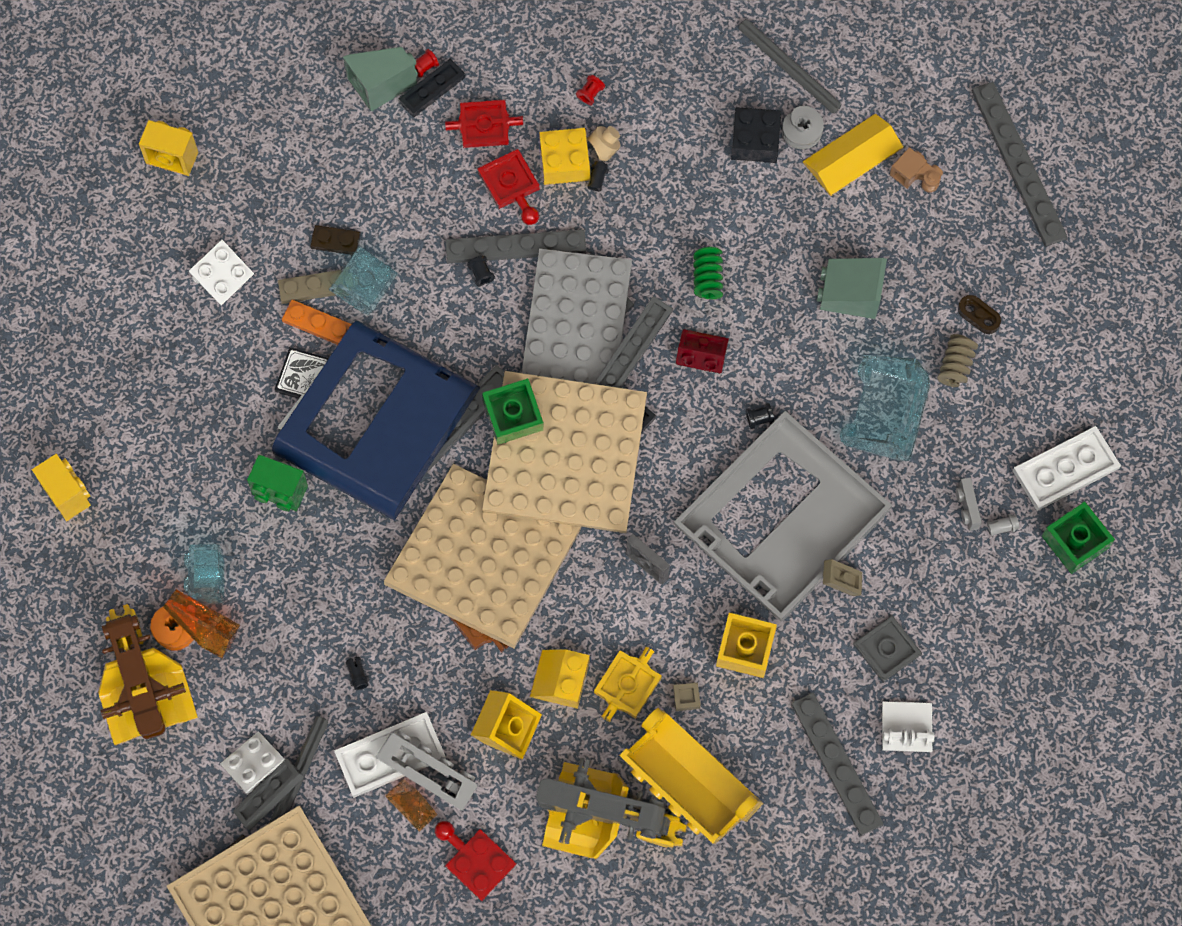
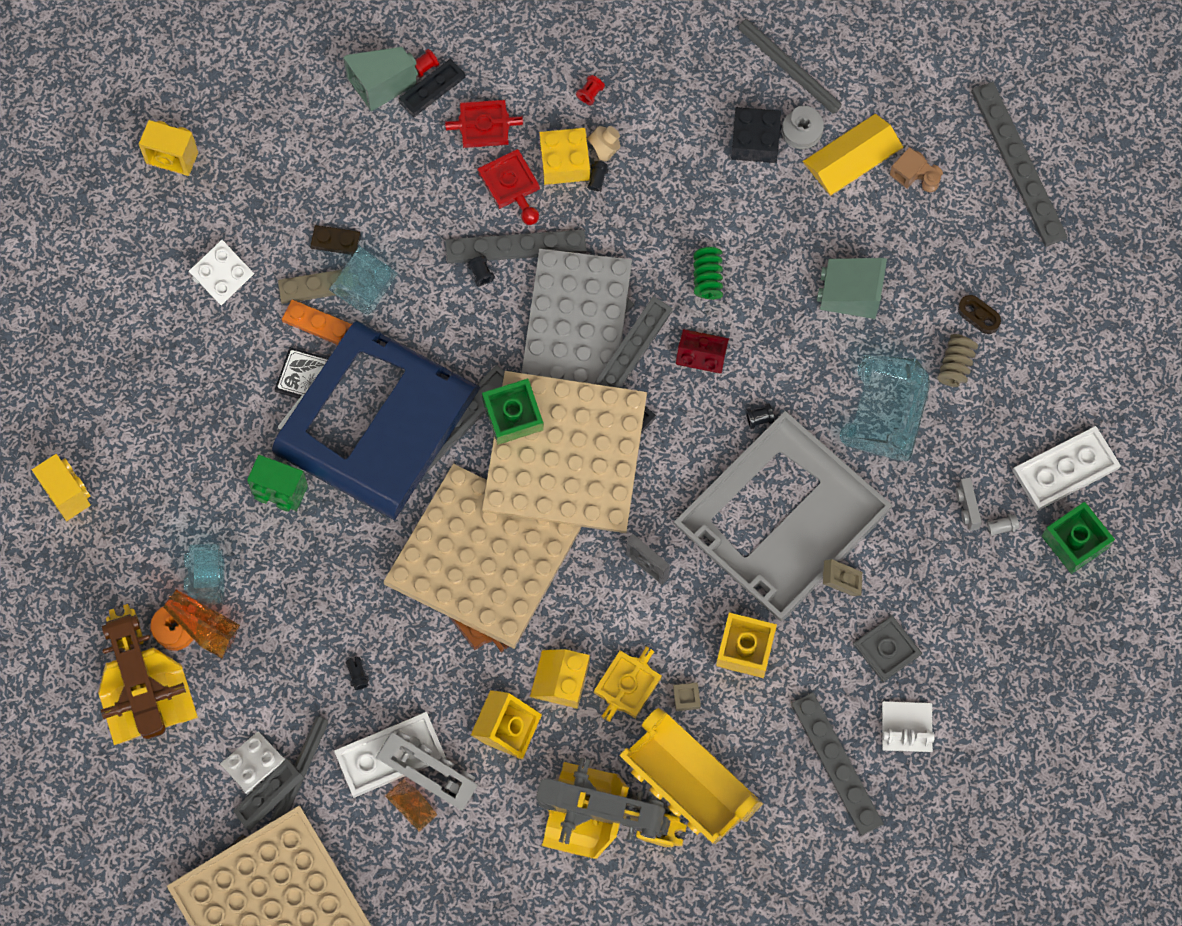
(479, 863): red plate -> none

